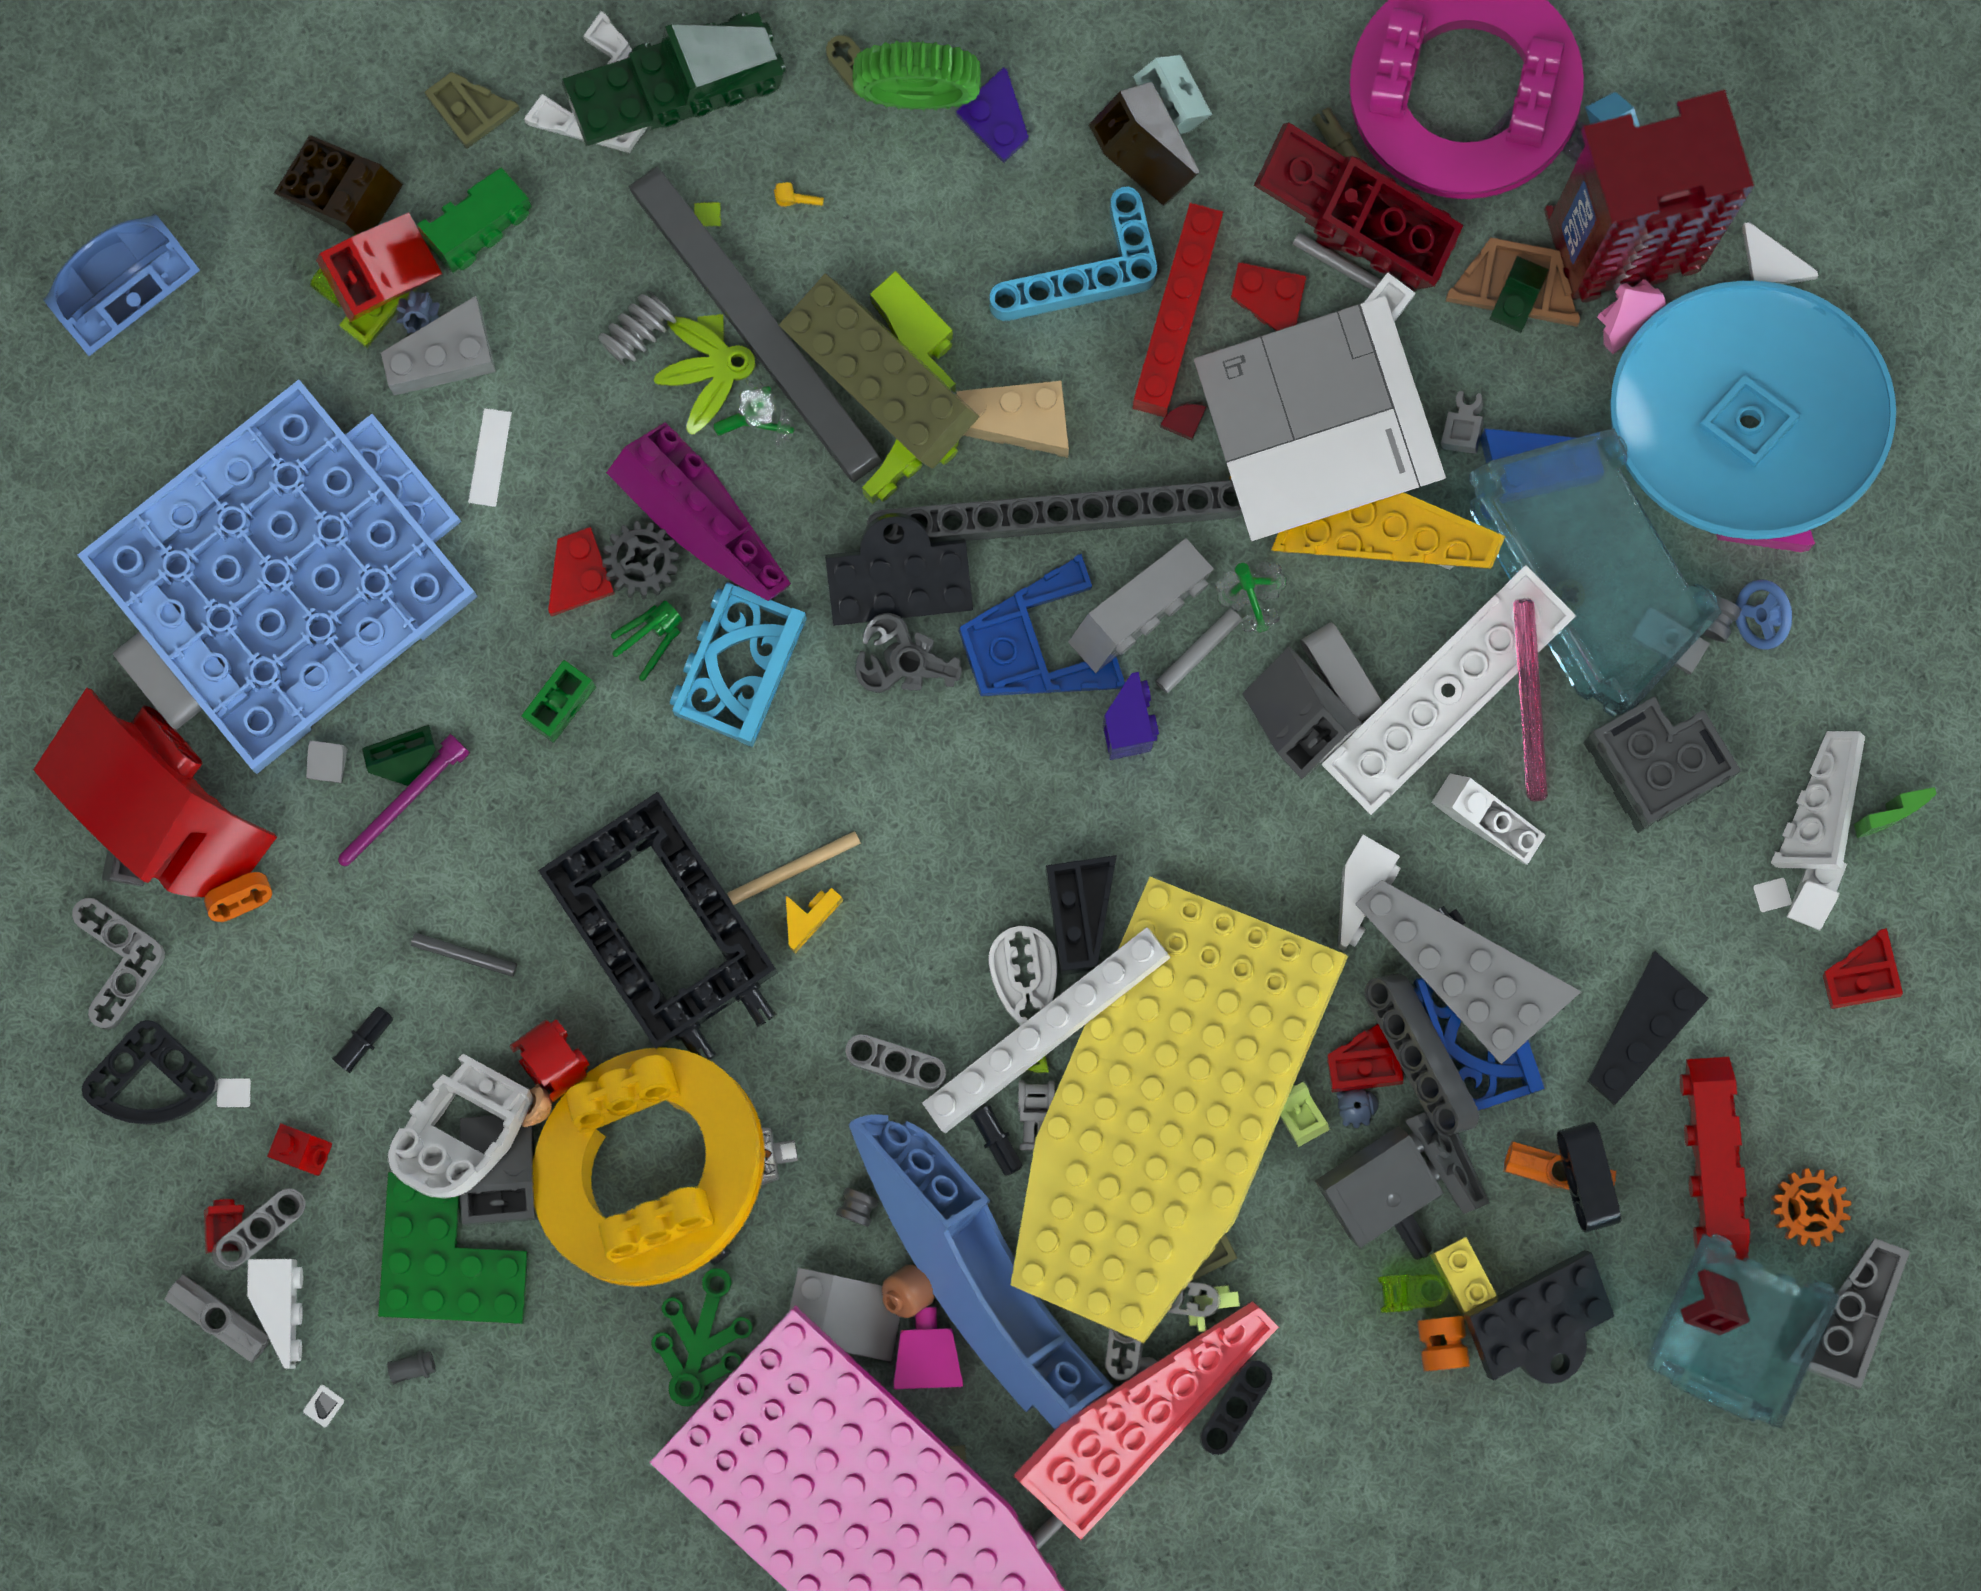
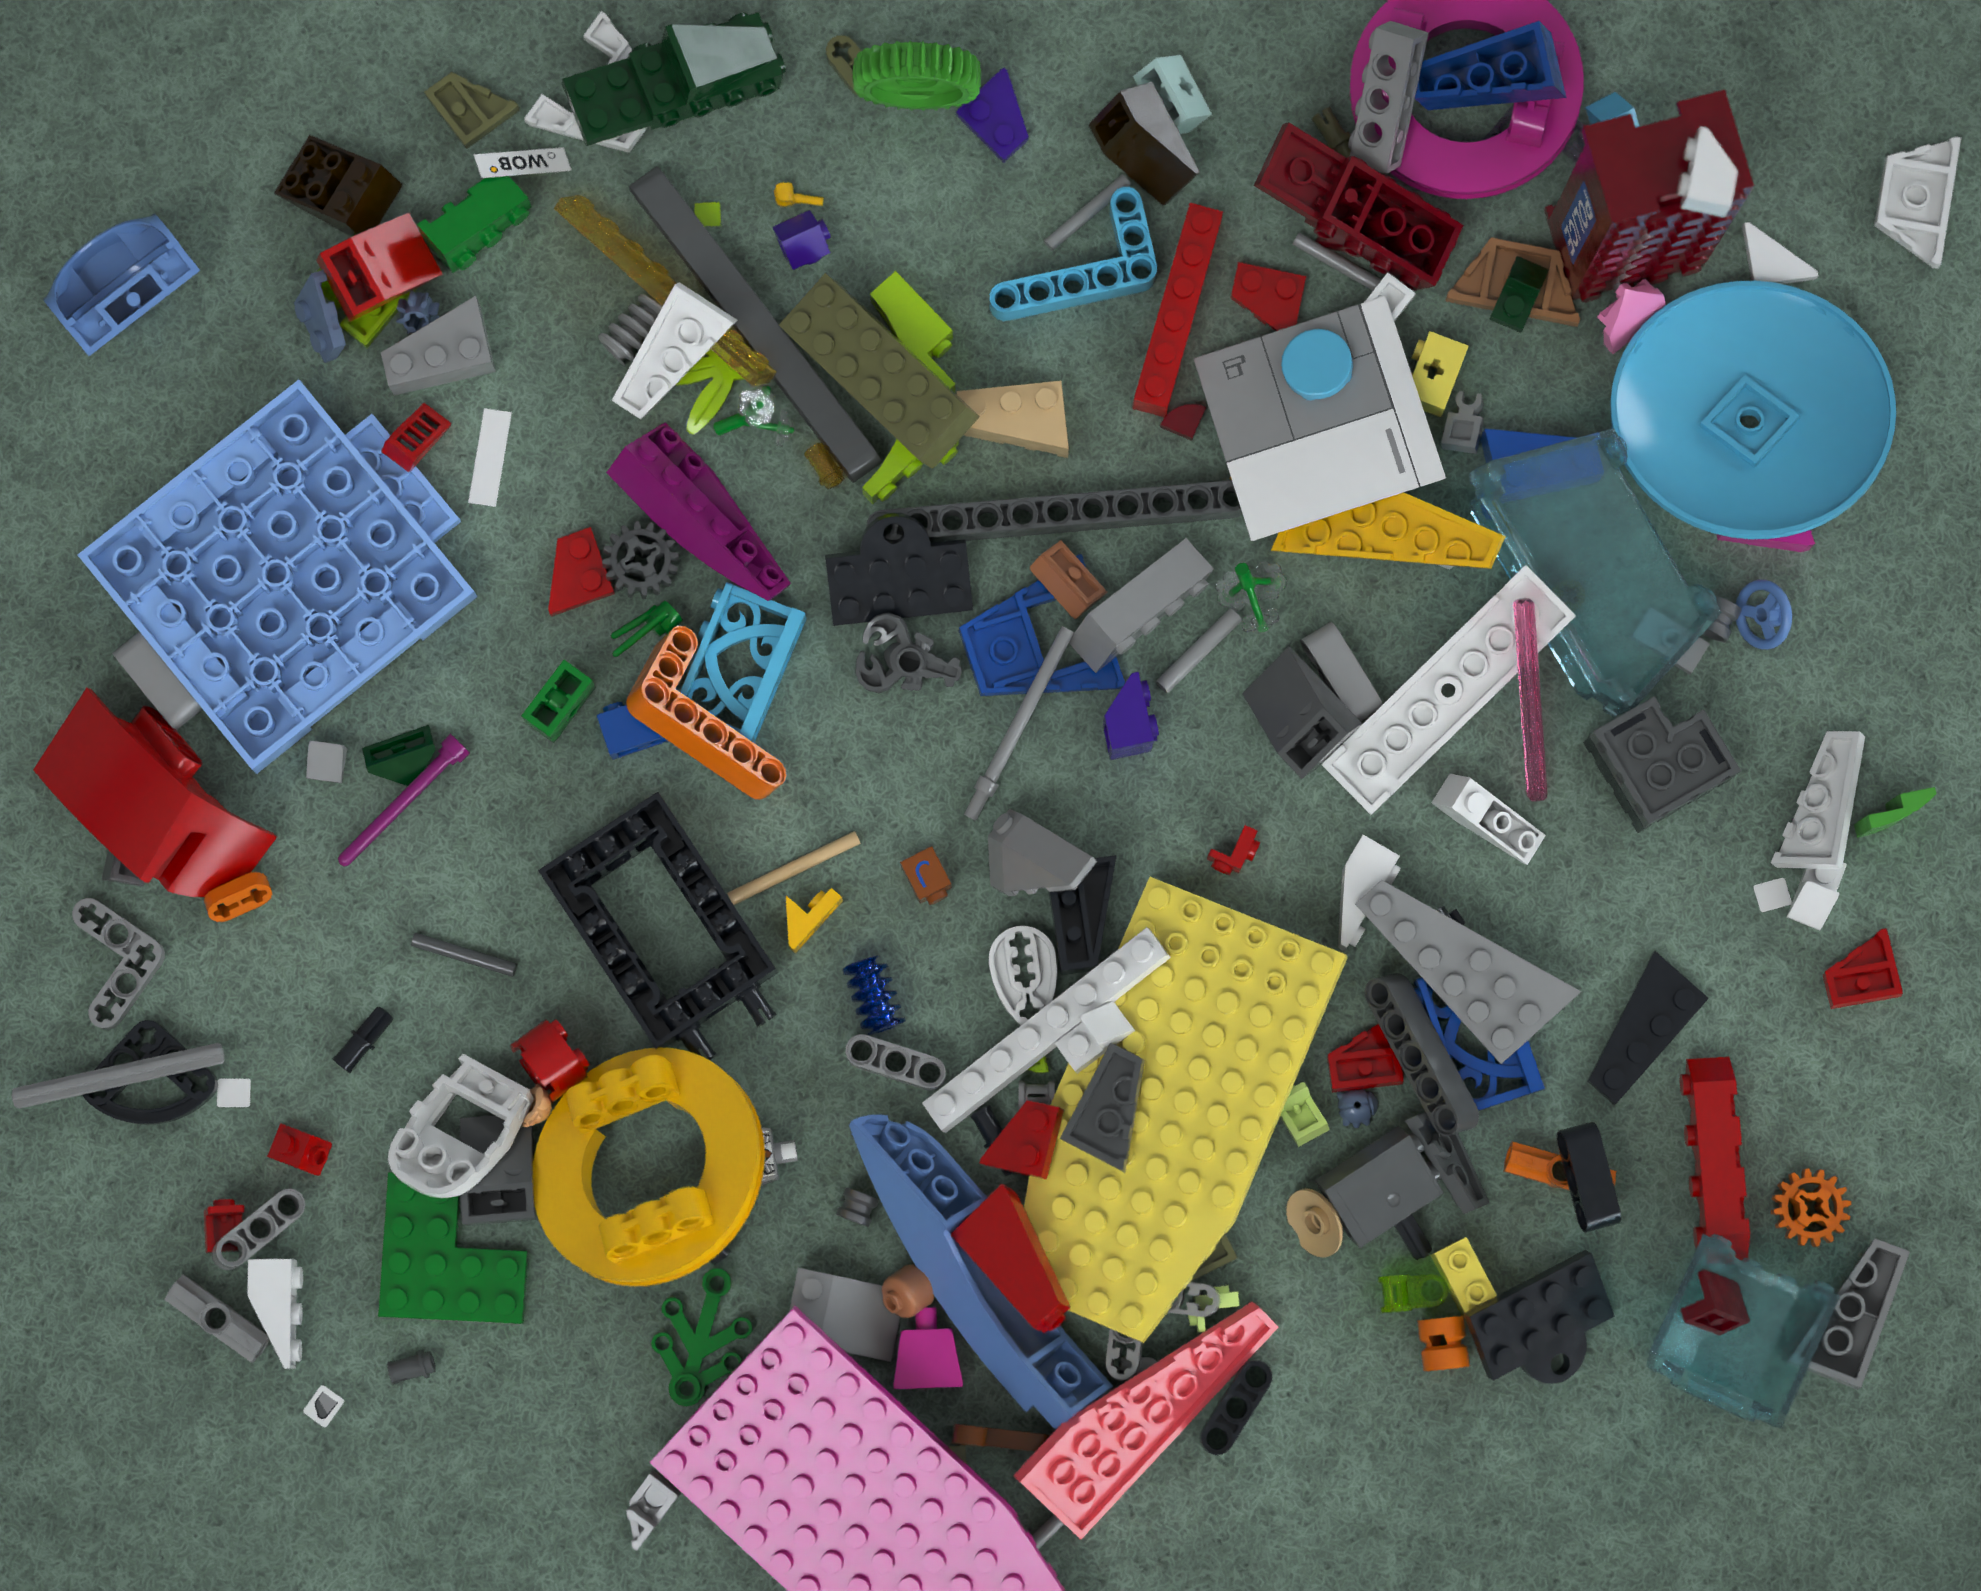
(118, 1075): none -> light grey axle
(320, 318): none -> sand blue wing
(403, 455): none -> red slope
(522, 162): none -> white sticker
(624, 732): none -> blue brick
(650, 1506): none -> light grey slope
(656, 281): none -> clear yellow plate
(675, 343): none -> white wing
(692, 727): none -> orange beam
(802, 239): none -> dark purple brick
(825, 467): none -> clear yellow pin
(873, 995): none -> clear blue piece
(926, 876): none -> dark orange brick
(986, 784): none -> light grey bar
(998, 1437): none -> reddish brown beam
(1010, 1254): none -> red slope
(1026, 1141): none -> red wing
(1032, 857): none -> light grey wedge
(1067, 579): none -> nougat slope
(1085, 214): none -> light grey bar
(1094, 1035): none -> white slope
(1108, 1108): none -> dark grey wing
(1244, 849): none -> red bracket
(1315, 1222): none -> tan dish
(1317, 364): none -> medium azure tile
(1407, 49): none -> light grey brick
(1447, 358): none -> light yellow brick
(1493, 71): none -> blue wedge
(1710, 176): none -> white slope
(1918, 198): none -> white wing

